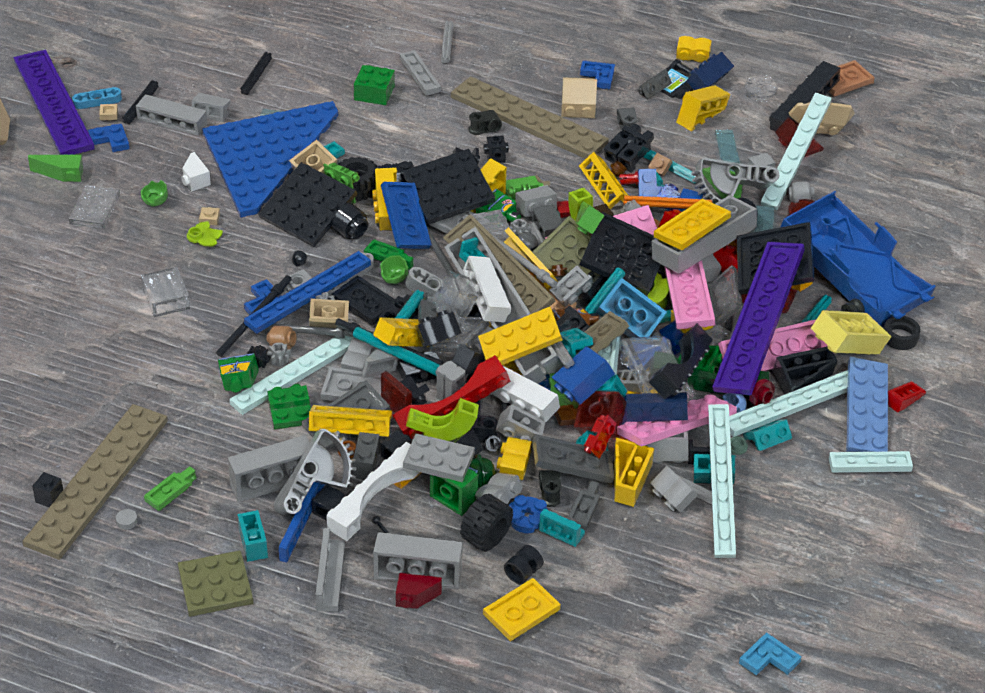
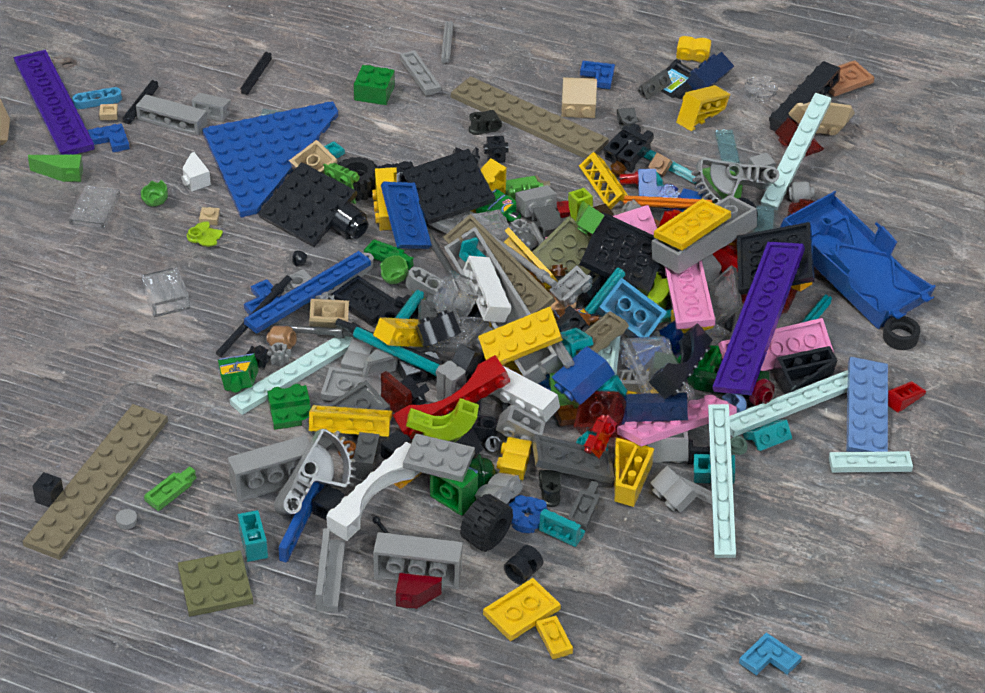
(554, 637): none -> yellow plate
(850, 332): light yellow brick -> none
(854, 305): pearl dark grey wheel -> none

